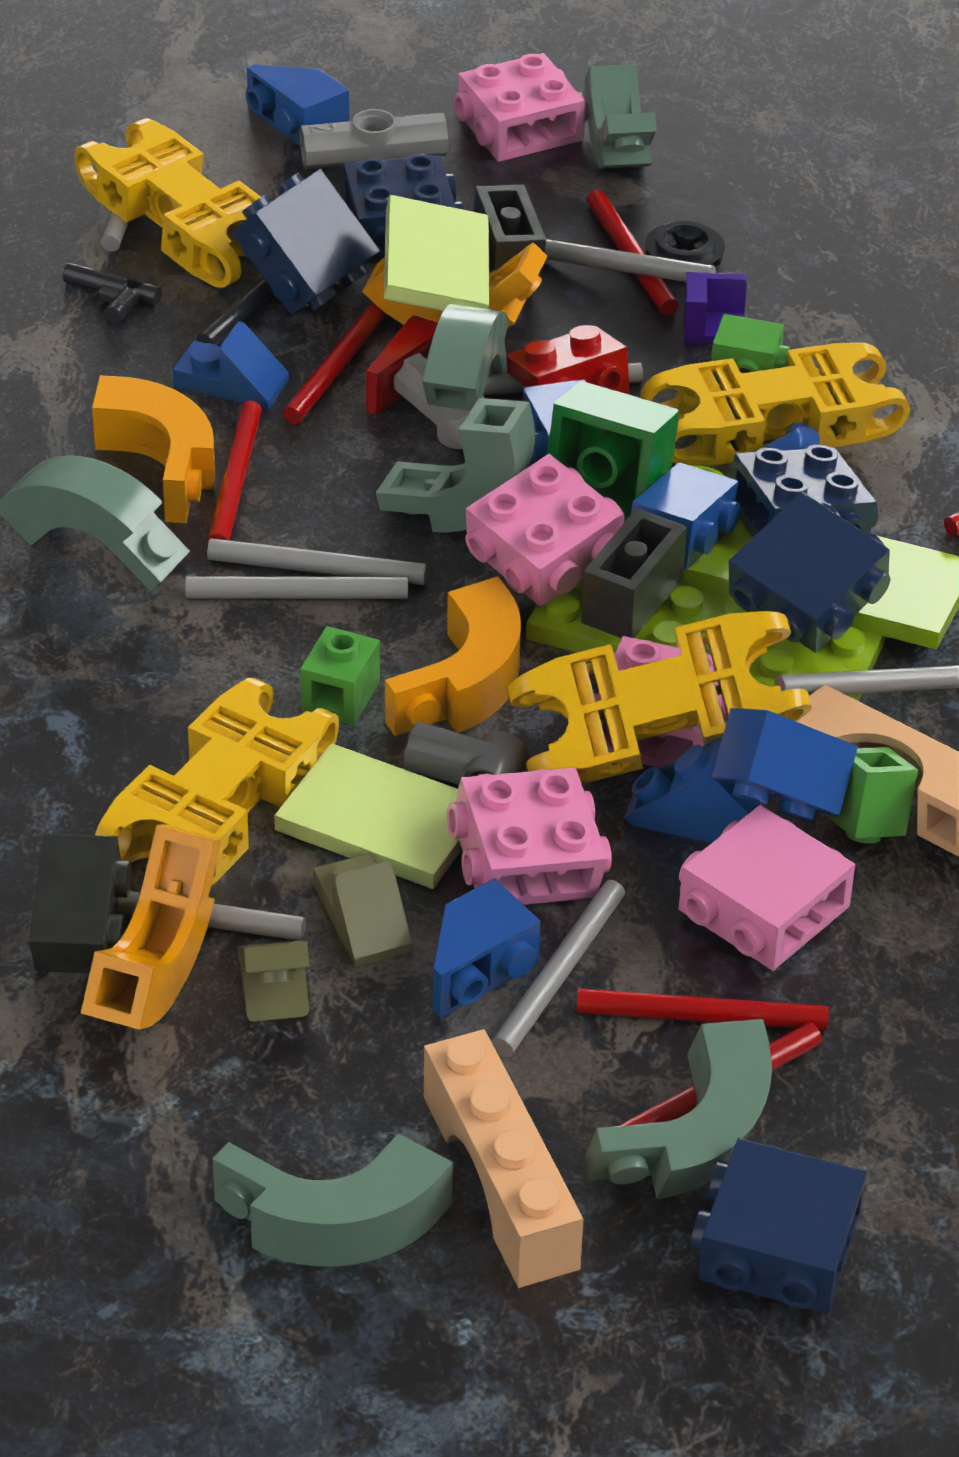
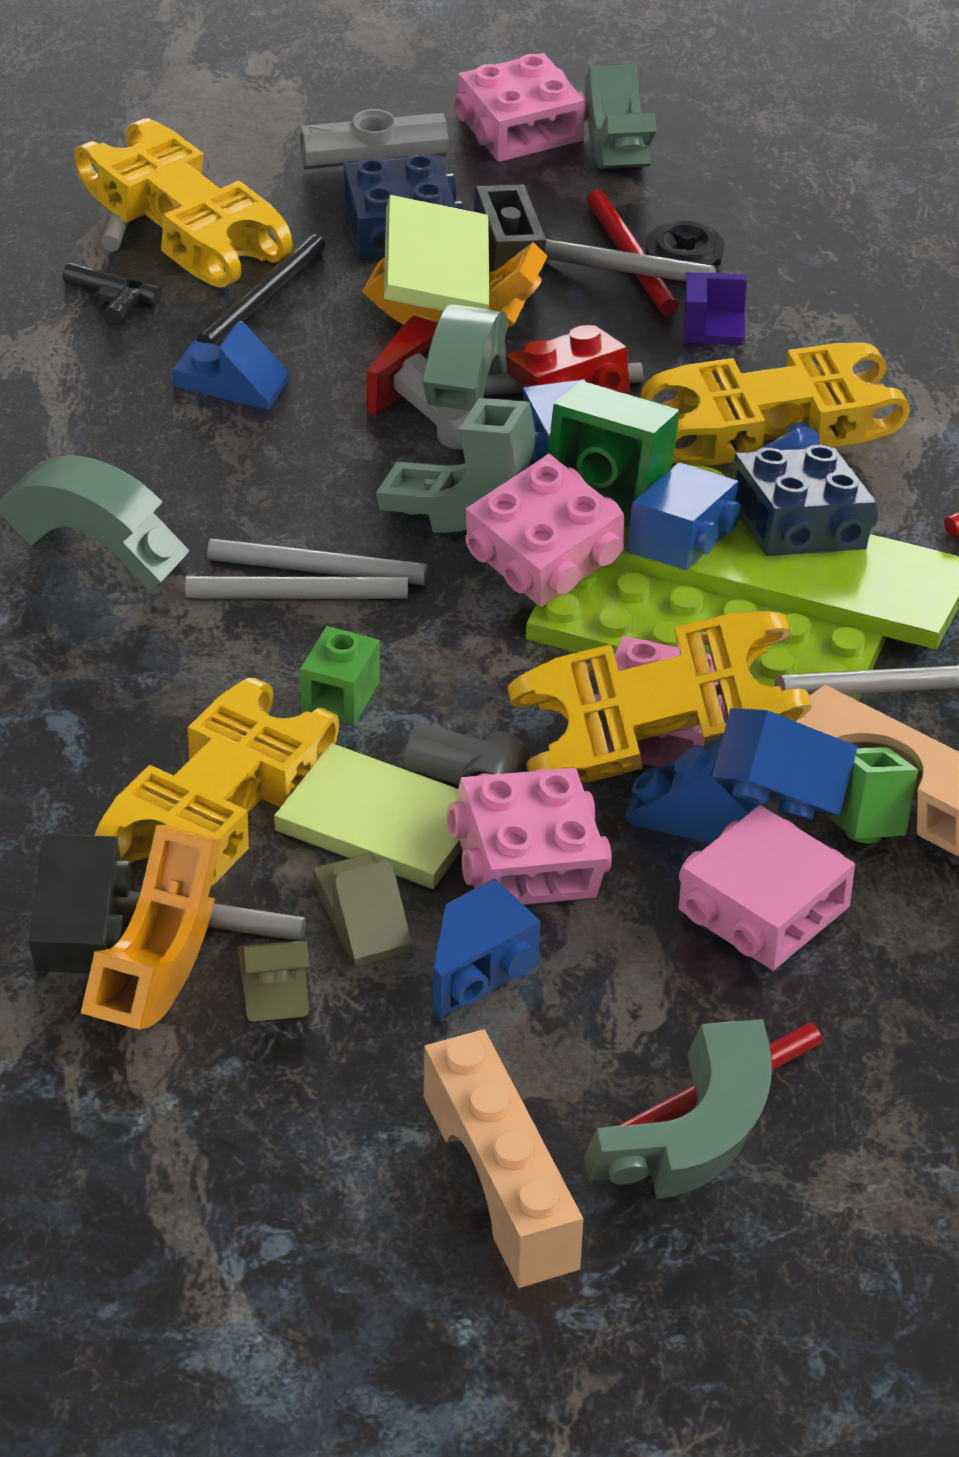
(162, 425): light orange arch -> none
(235, 471): red bar -> none
(295, 97): blue slope -> none
(305, 241): brick -> none
(333, 364): red bar -> none
(338, 1218): sand green arch -> none
(473, 681): light orange arch -> none
(557, 968): light grey bar -> none
(633, 574): pearl dark grey brick -> none
(699, 1008): red bar -> none
(751, 343): bright green brick -> none
(779, 1224): dark blue brick -> none
(811, 571): dark blue brick -> none

